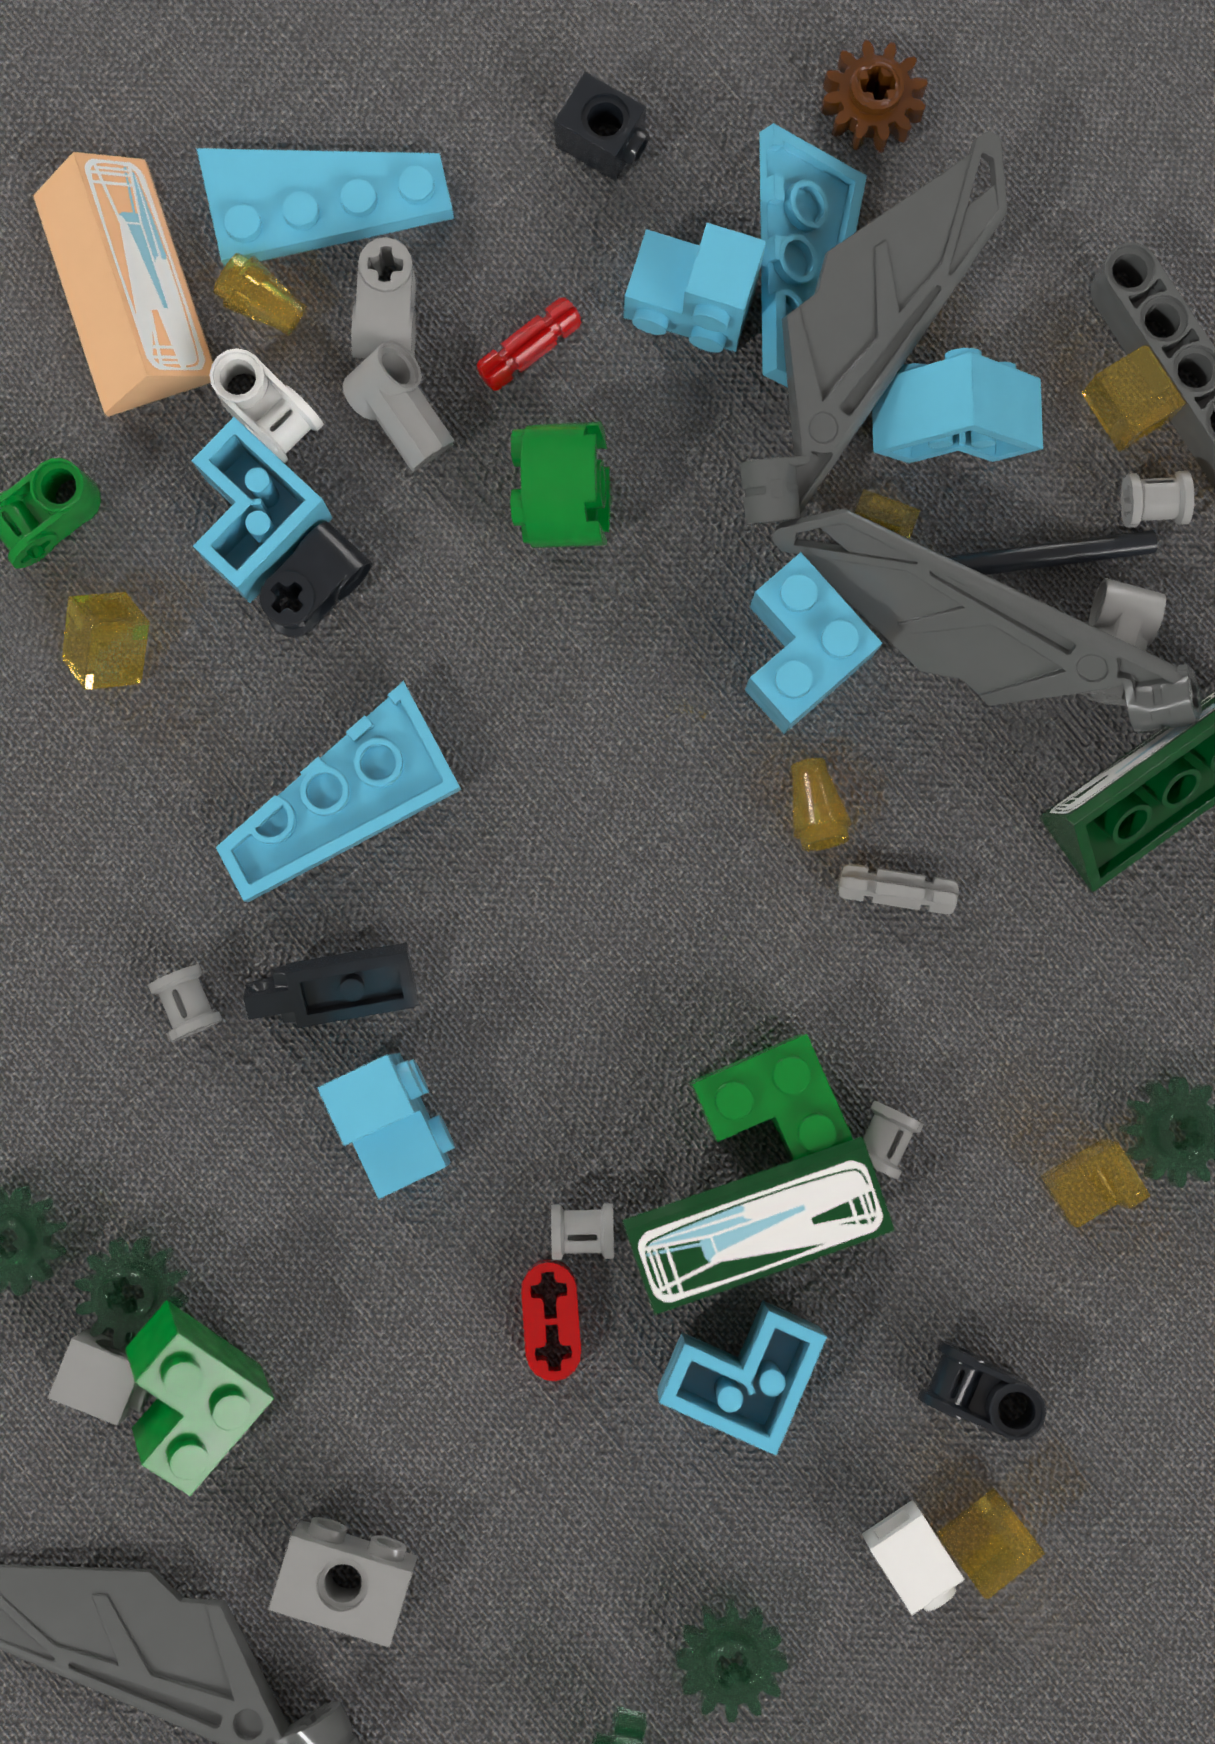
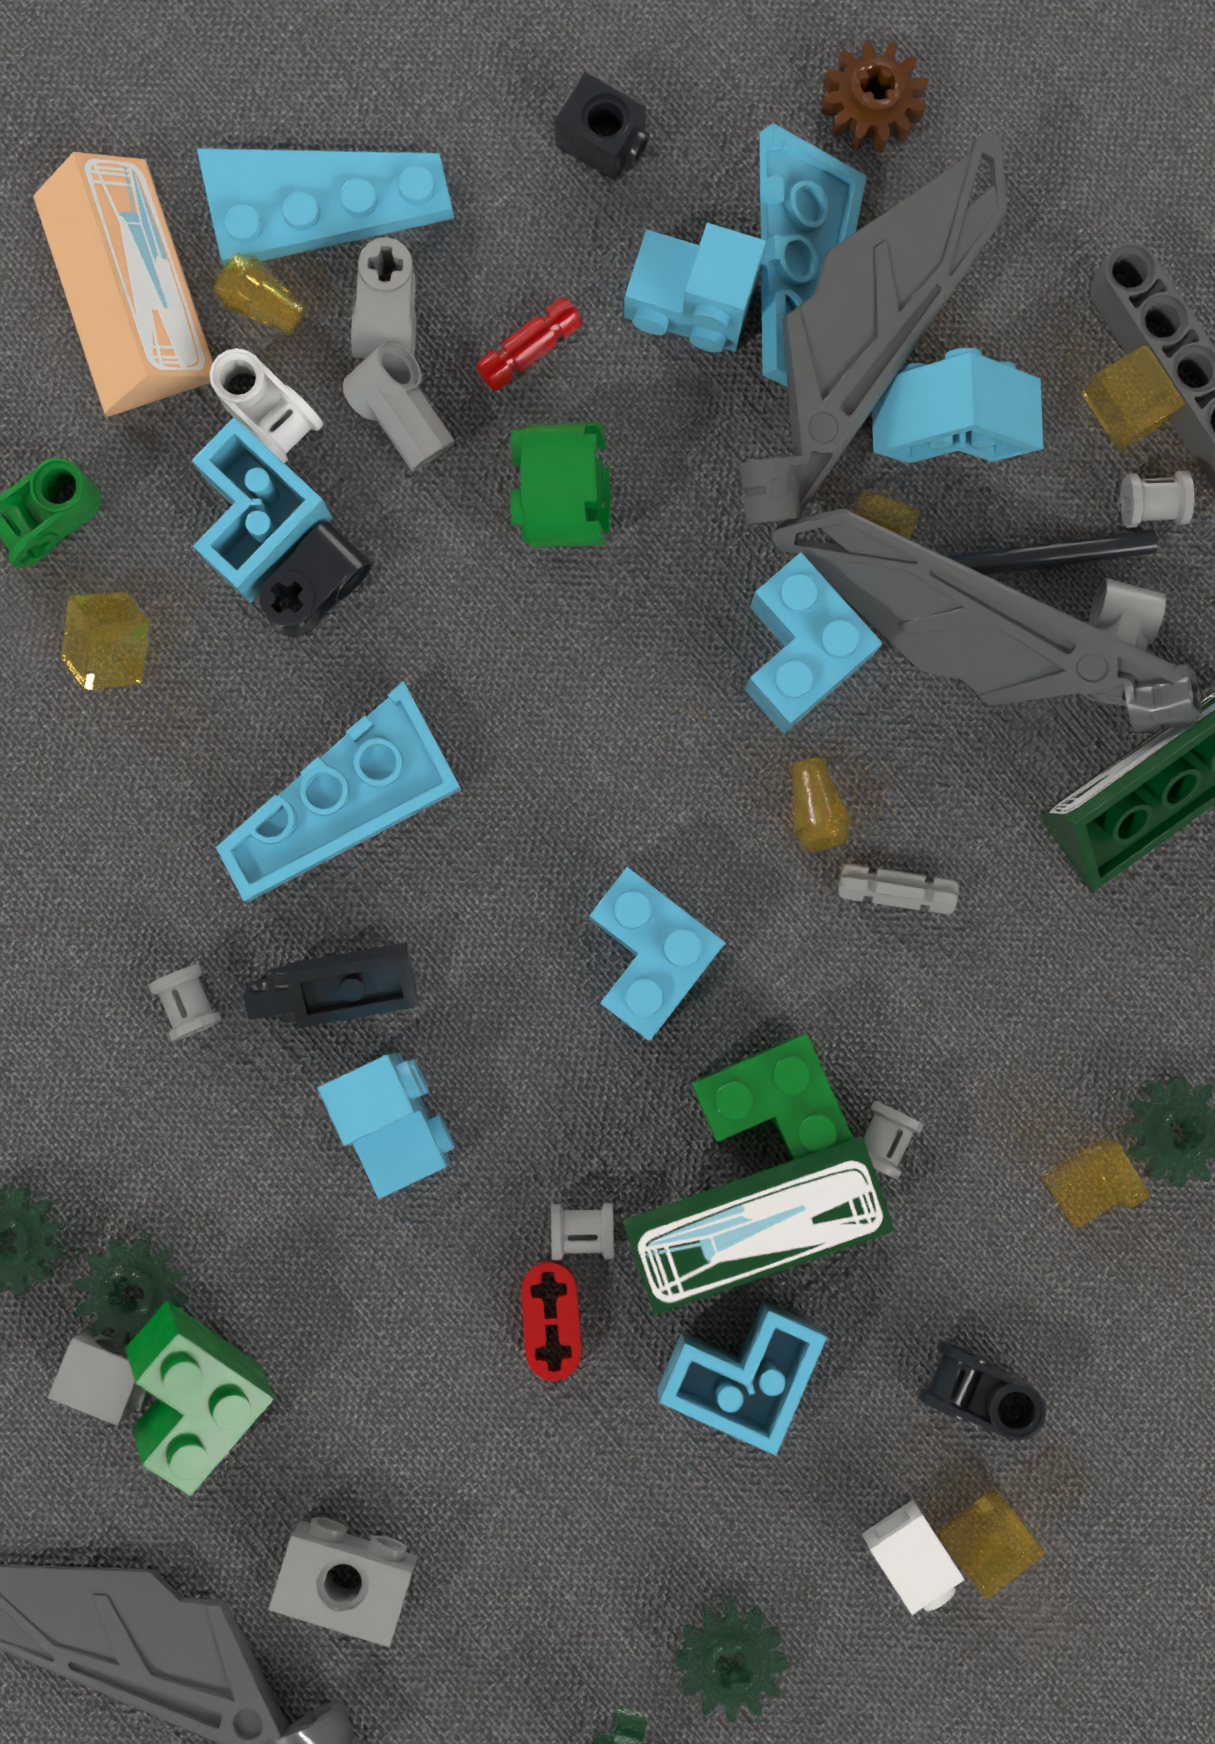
(668, 949): none -> medium azure brick

